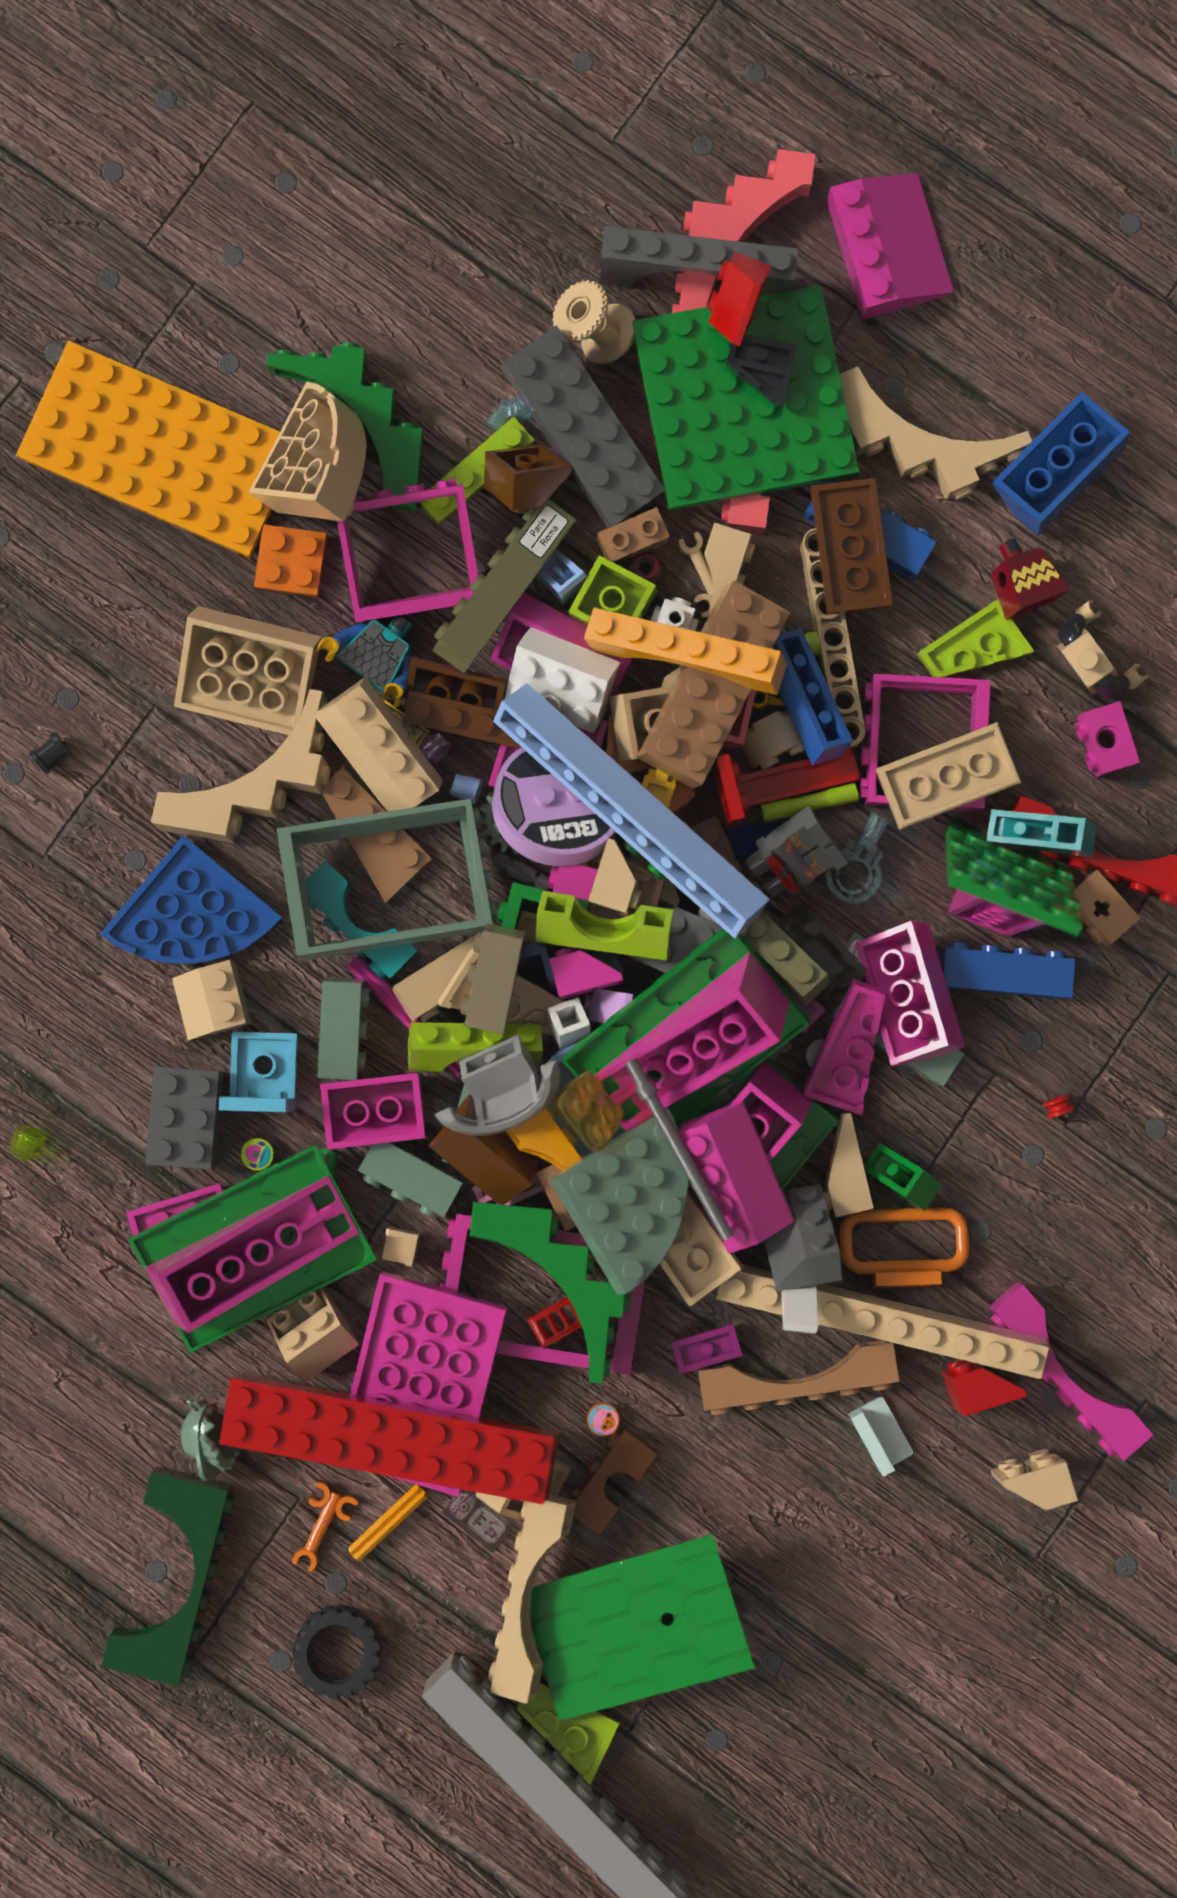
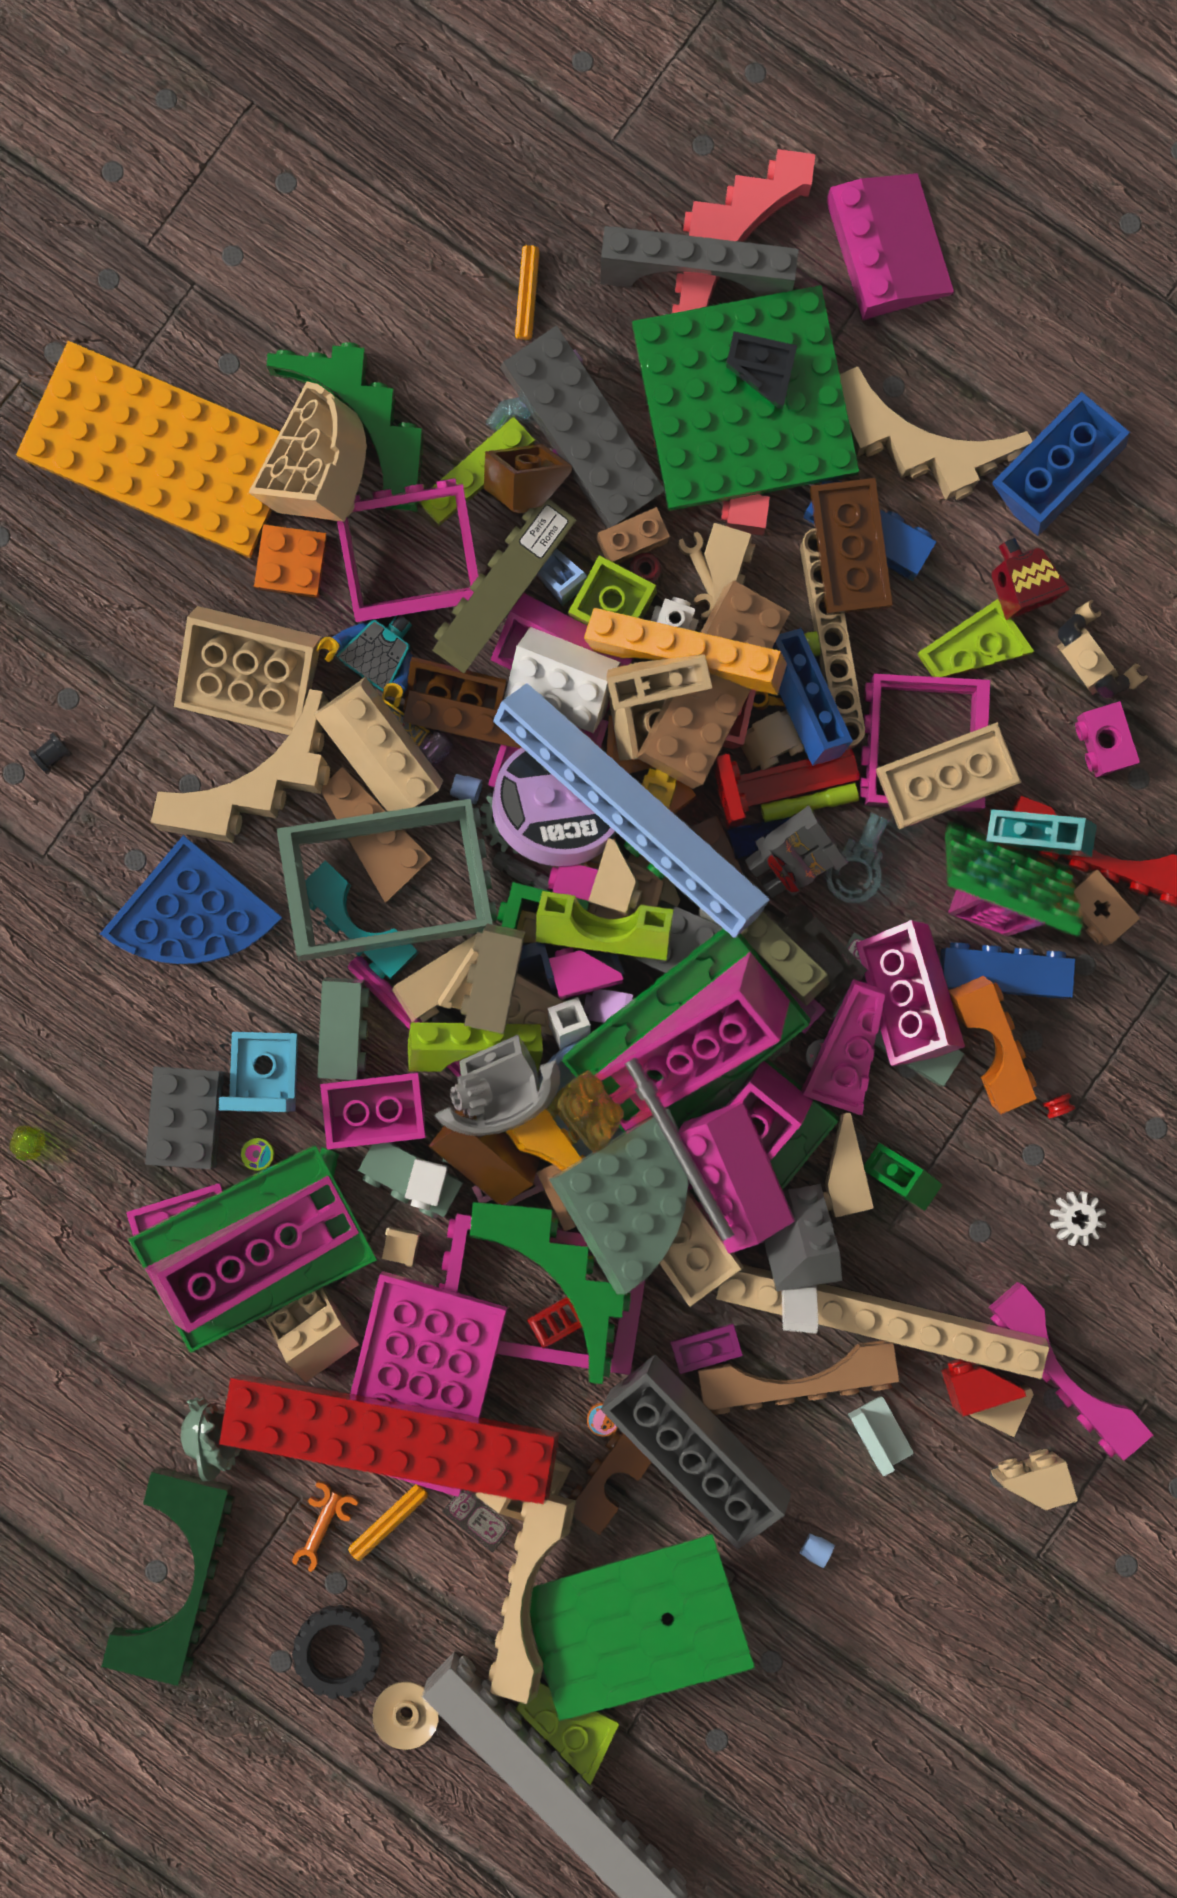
(211, 999): tan slope -> none
(399, 1730): none -> tan dish
(426, 1183): none -> white brick
(471, 1094): none -> light grey gear
(527, 292): none -> light orange axle
(588, 317): tan hose -> none
(657, 680): none -> tan slope
(696, 1452): none -> dark grey brick
(738, 296): red slope -> none
(817, 1550): none -> light blue hose
(904, 1272): orange bar -> none
(1006, 1079): none -> orange arch
(1008, 1415): none -> tan slope
(1082, 1206): none -> white gear

